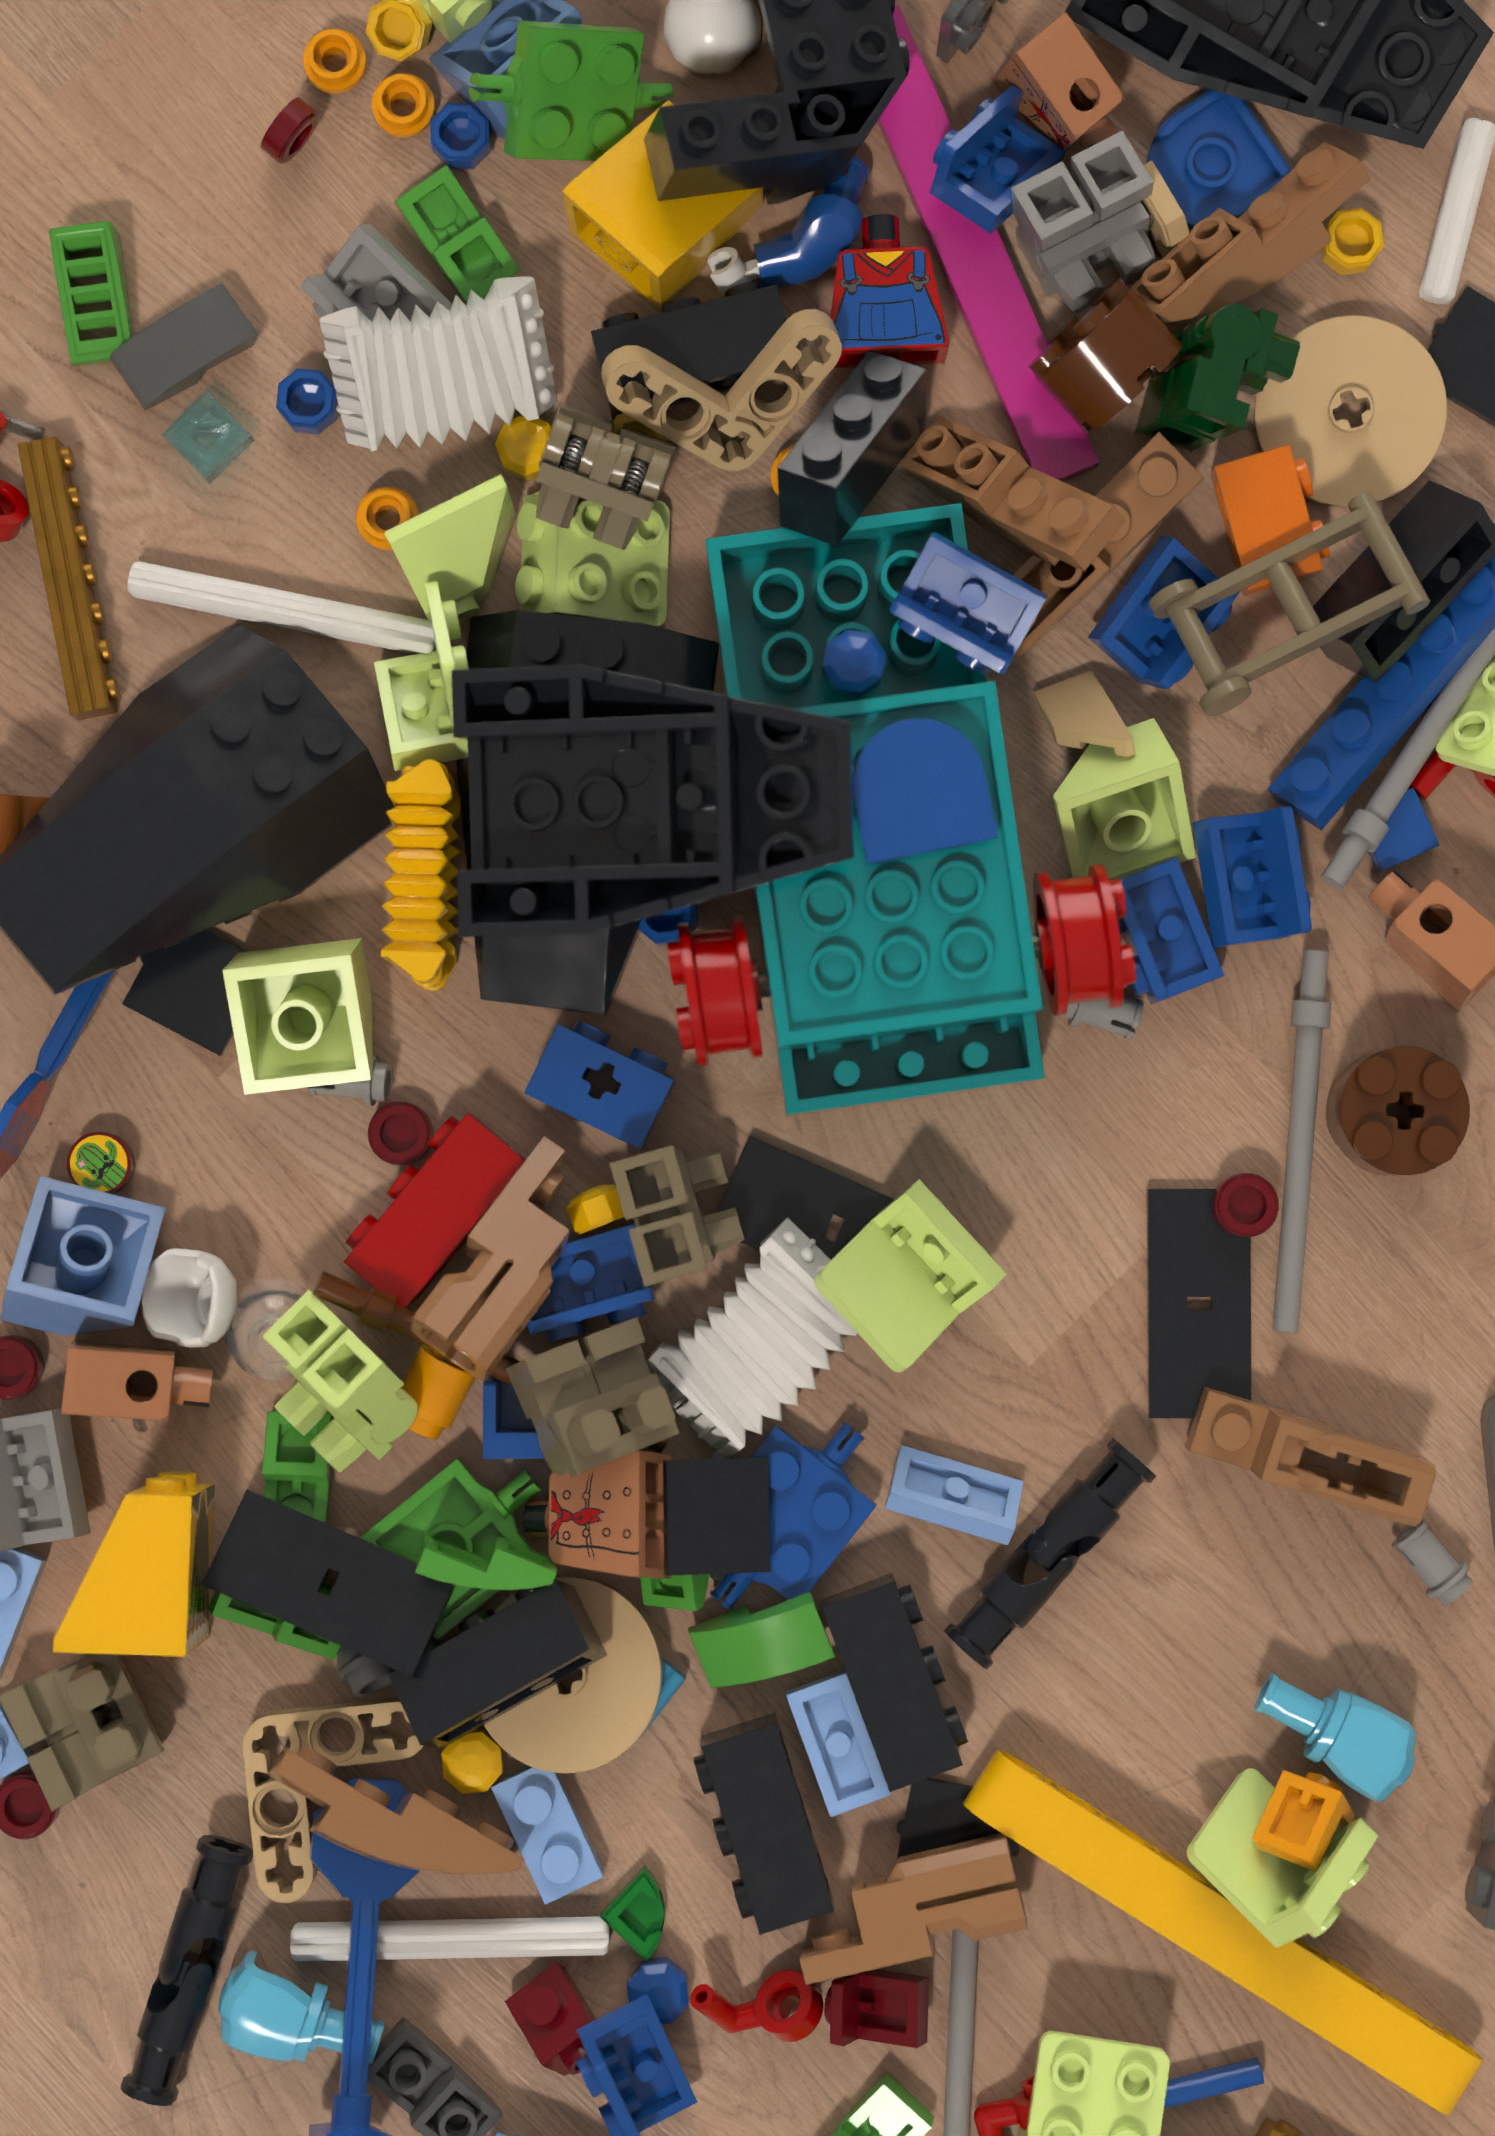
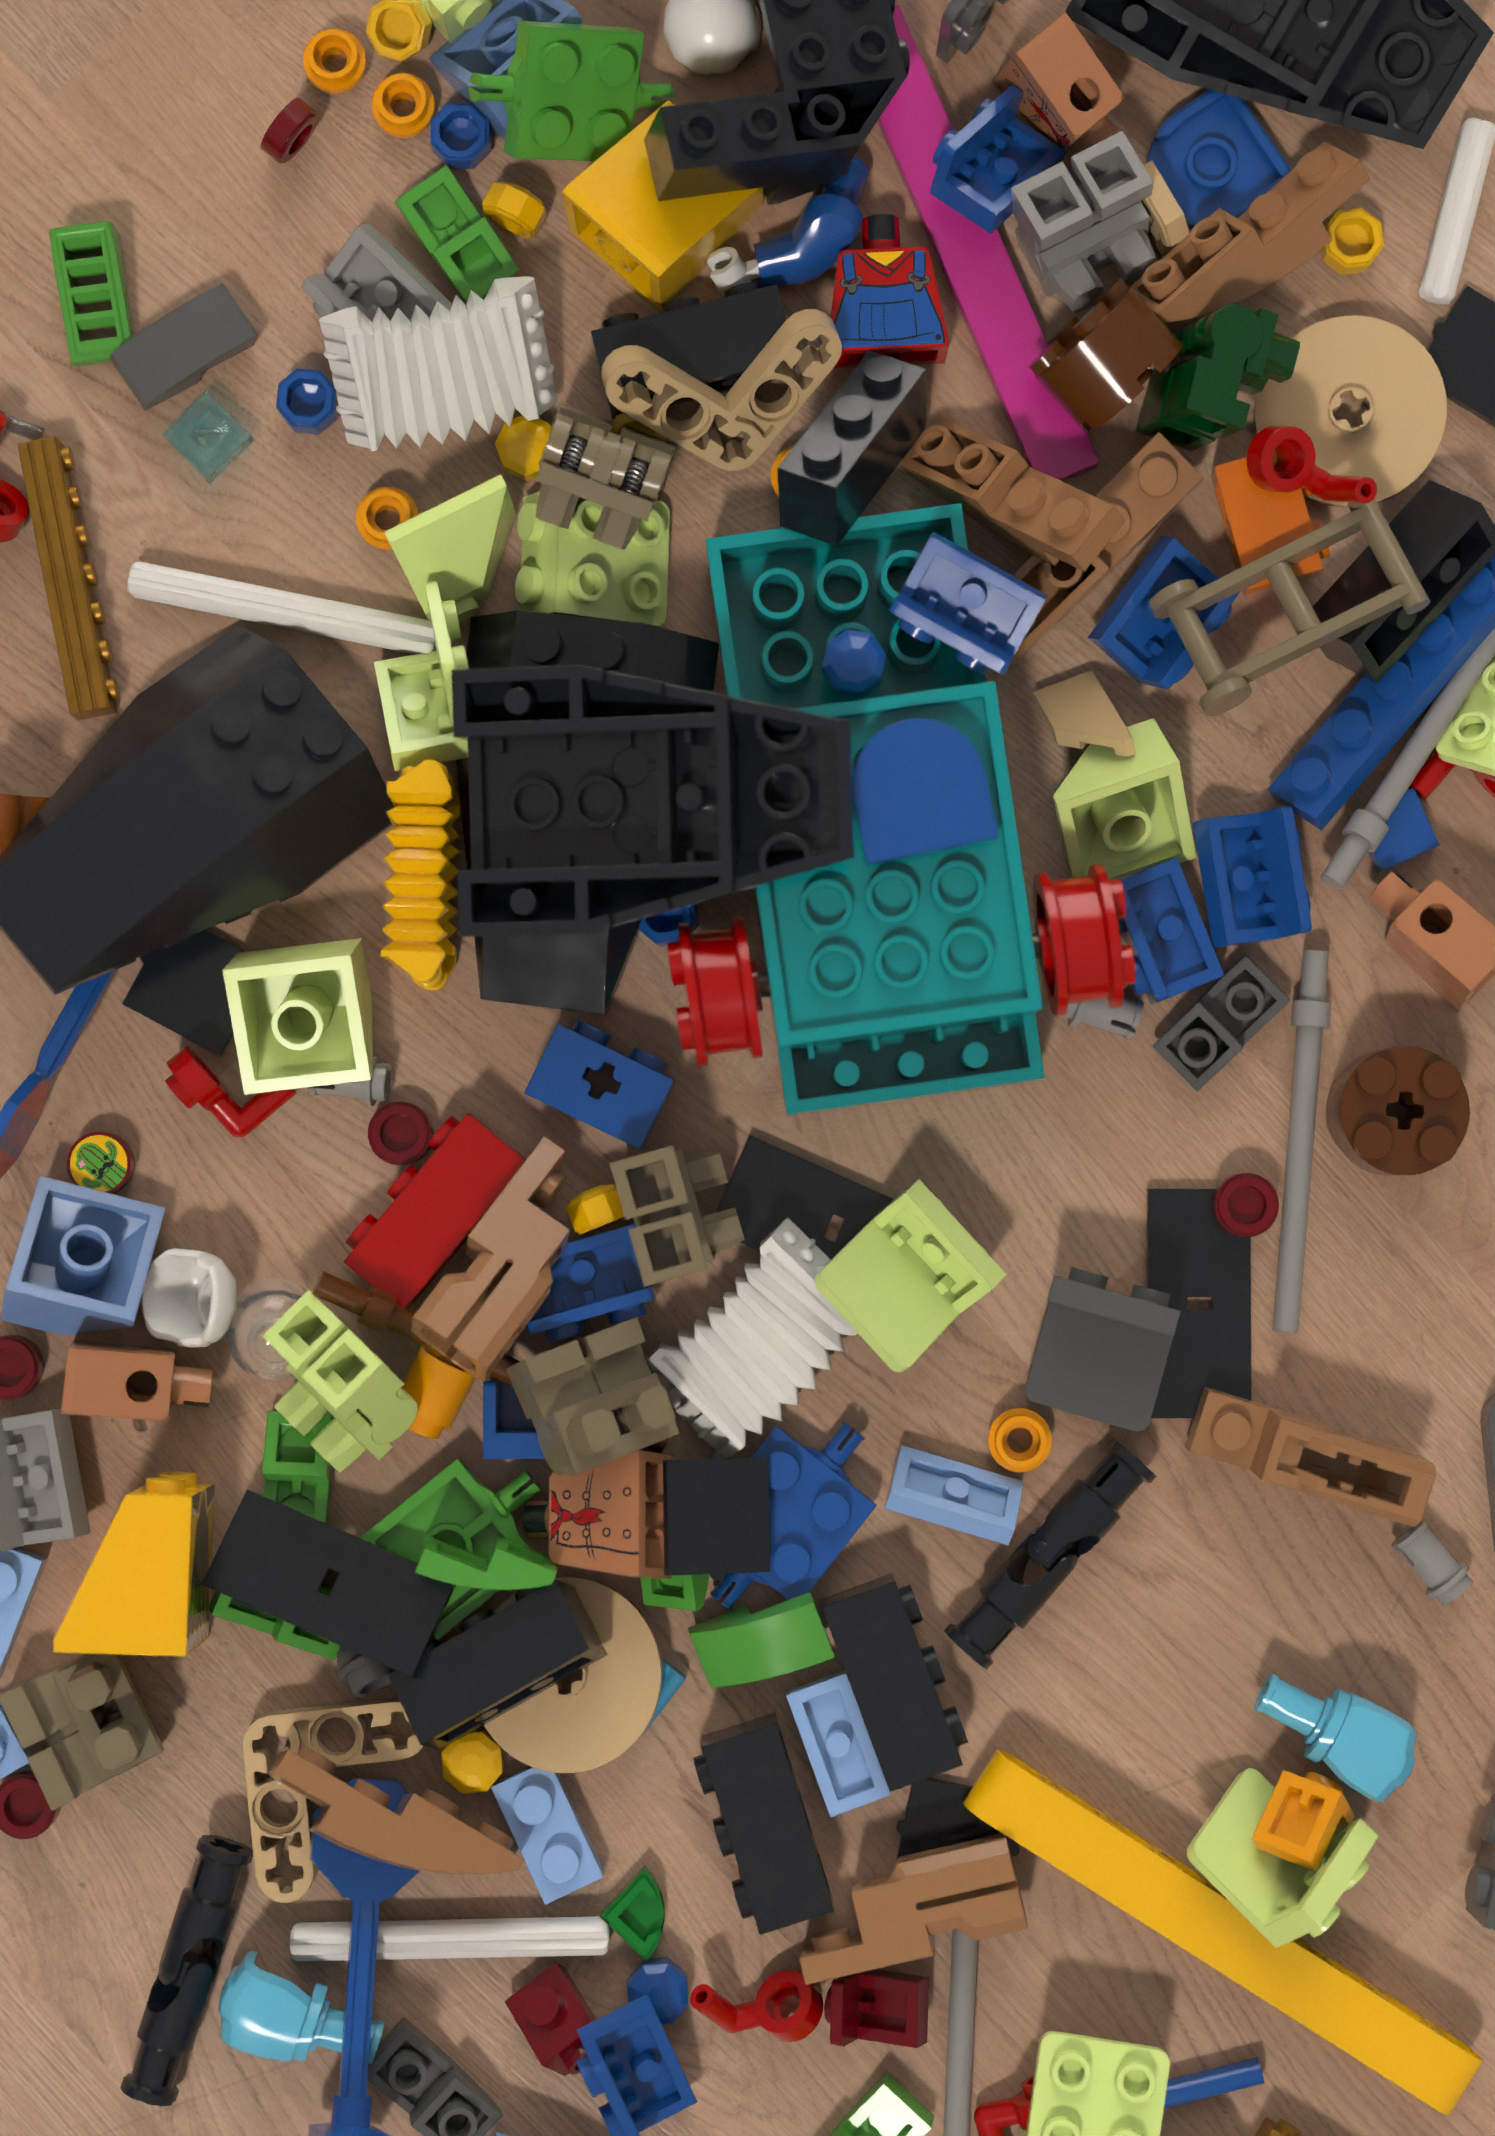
(196, 1083): none -> red plate
(514, 209): none -> yellow tile
(1039, 1445): none -> light orange plate
(1102, 1350): none -> dark grey bracket
(1221, 1022): none -> dark grey slope
(1298, 469): none -> red plate

